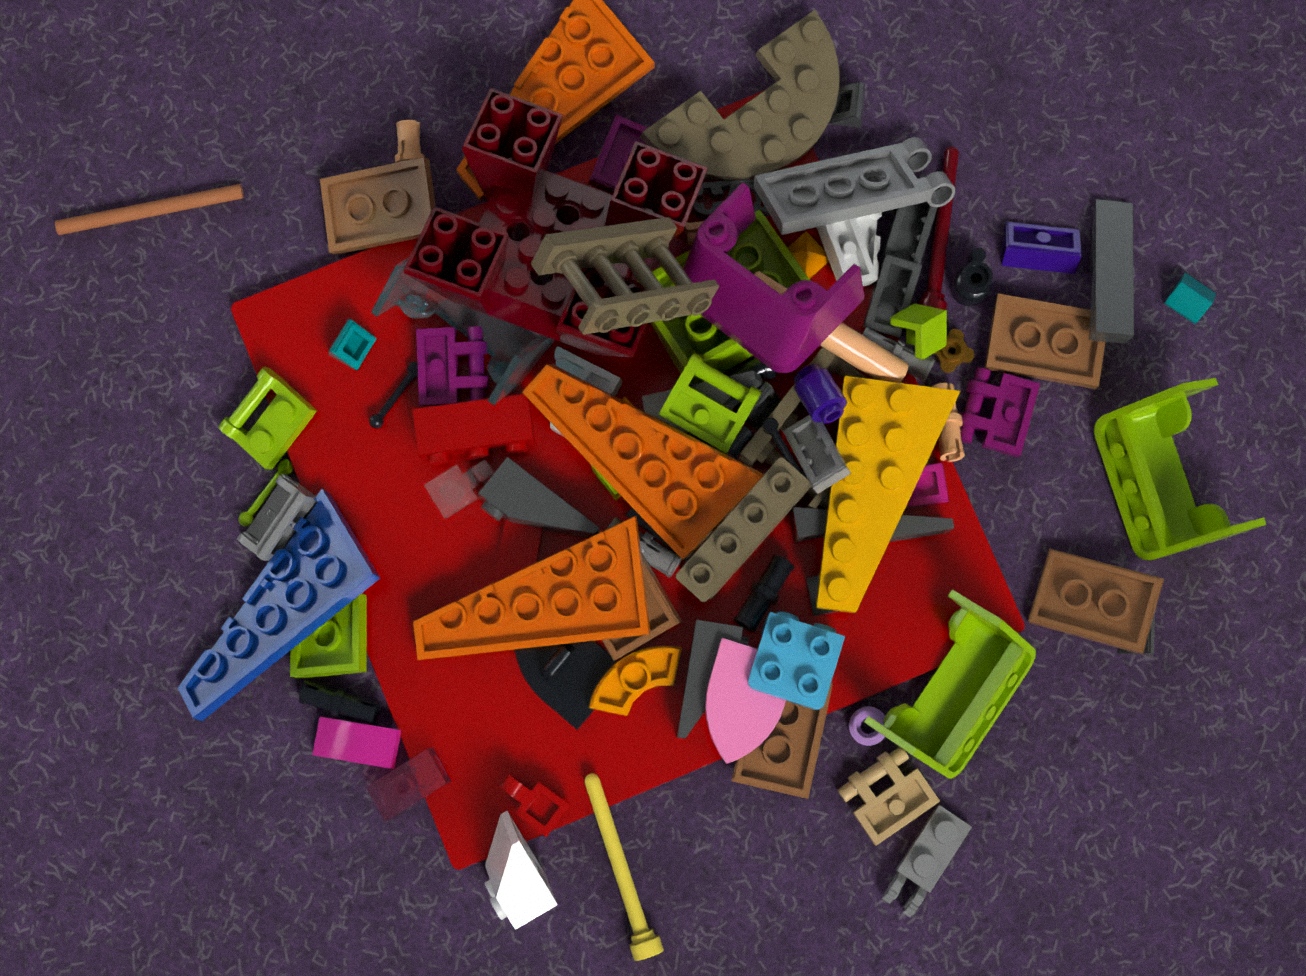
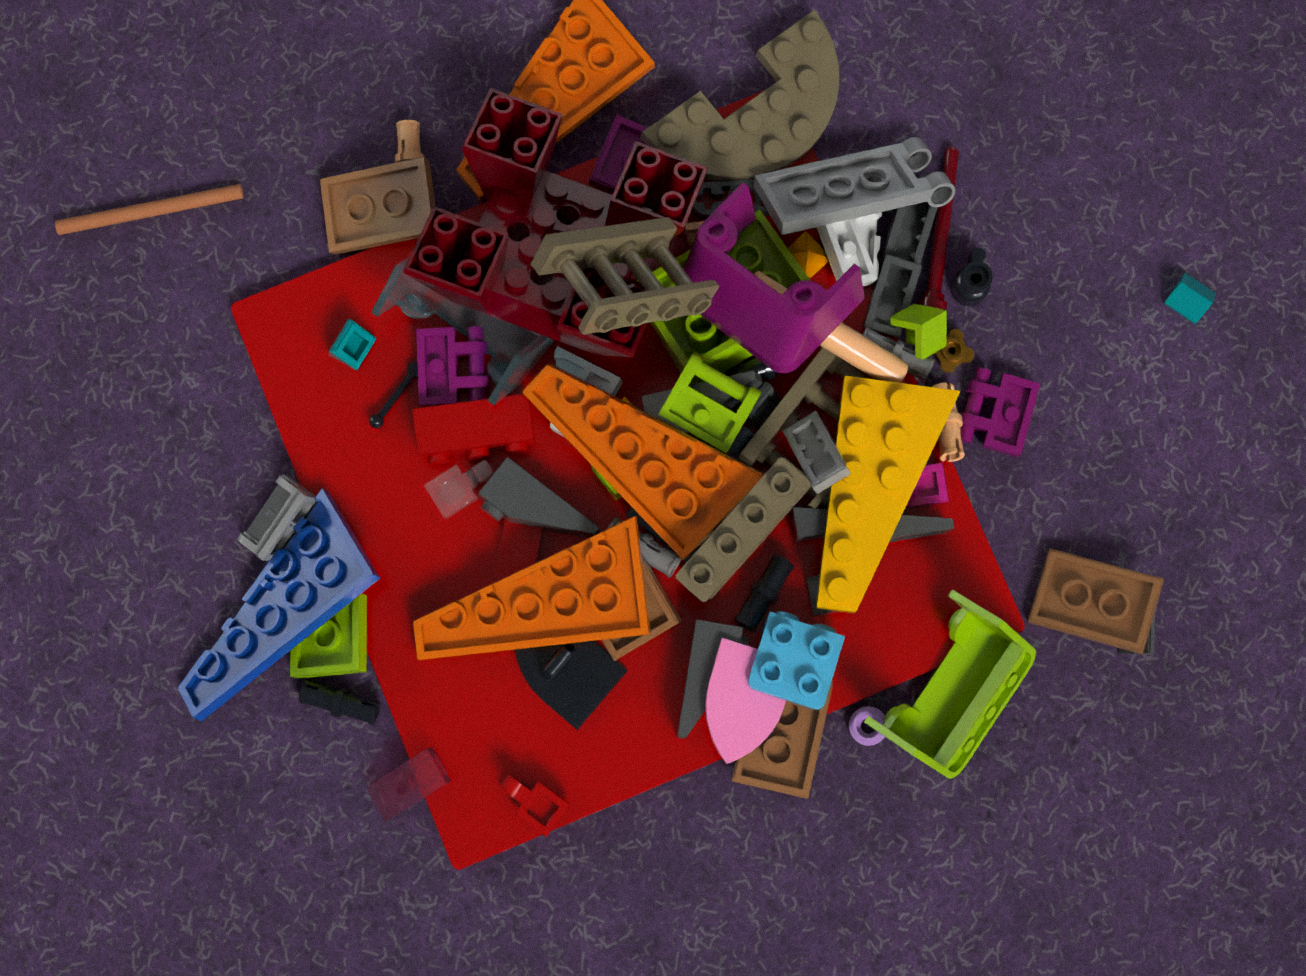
(246, 518): lime hinge -> none
(276, 426): lime plate -> none
(356, 742): dark pink slope -> none
(515, 876): white slope -> none
(633, 676): light orange tile -> none
(644, 941): light yellow piece -> none
(770, 427): black hinge -> none
(819, 394): dark purple brick -> none
(849, 105): dark grey slope -> none
(894, 806): tan plate -> none
(928, 857): light grey hinge -> none
(1041, 247): dark purple slope -> none
(1043, 342): medium nougat plate -> none
(1112, 272): dark grey slope -> none
(1151, 479): lime windscreen -> none

